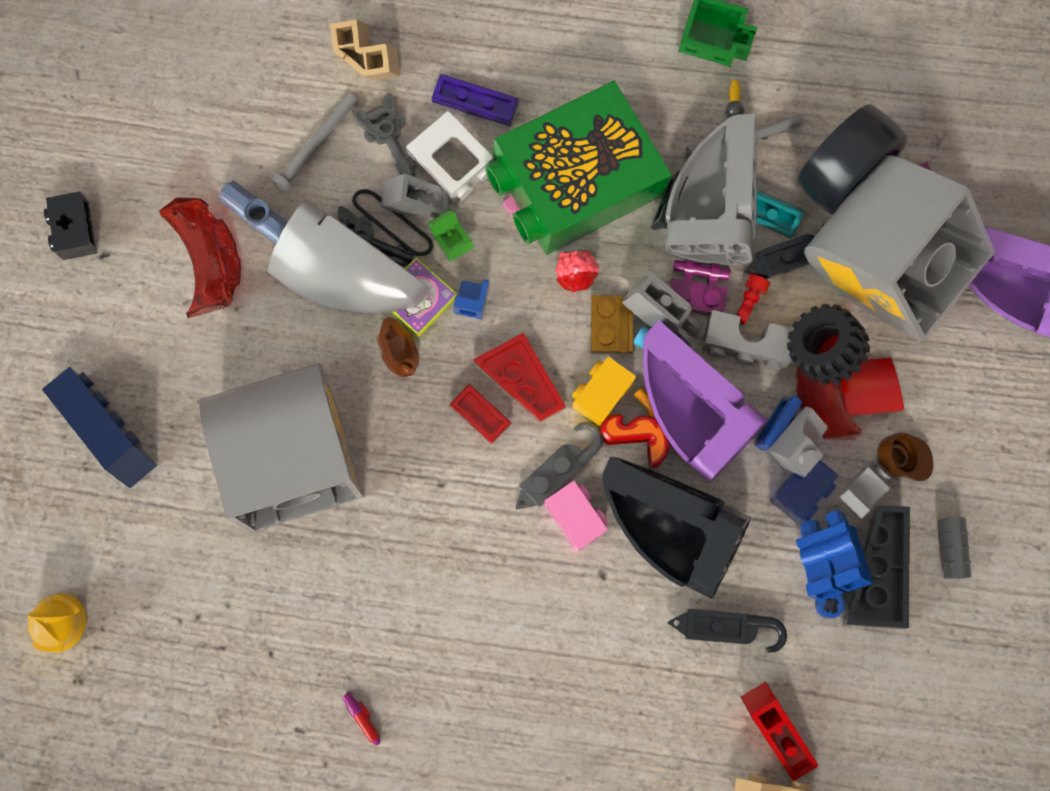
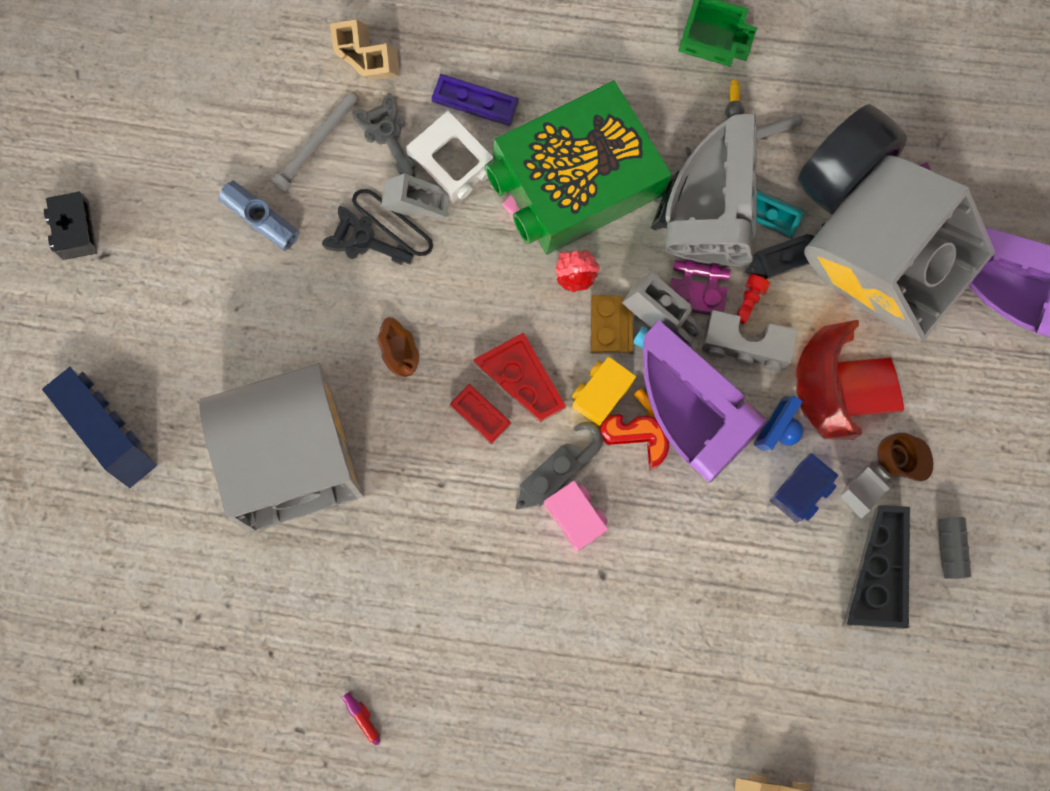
(57, 623): yellow helmet -> none
(211, 252): clear red windscreen -> none
(339, 267): light grey panel -> none
(437, 300): tile -> none
(450, 235): bright green bracket -> none
(471, 299): blue panel -> none
(674, 525): black panel -> none
(727, 627): black plate -> none
(779, 731): red slope -> none
(799, 444): light grey arch -> none
(815, 330): black tyre -> none
(832, 557): blue hips -> none
(838, 607): blue bush -> none

